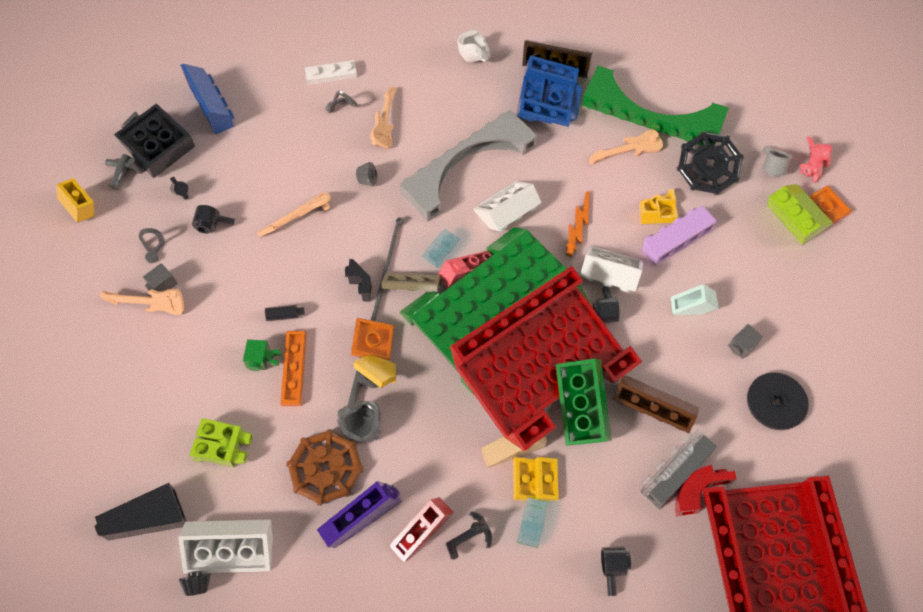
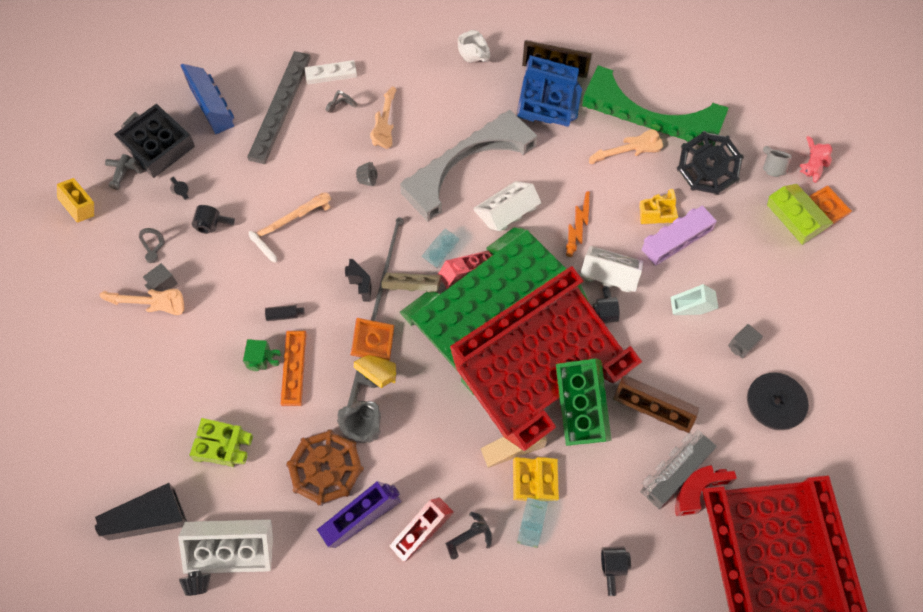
(264, 248): none -> white piece
(279, 108): none -> dark grey plate

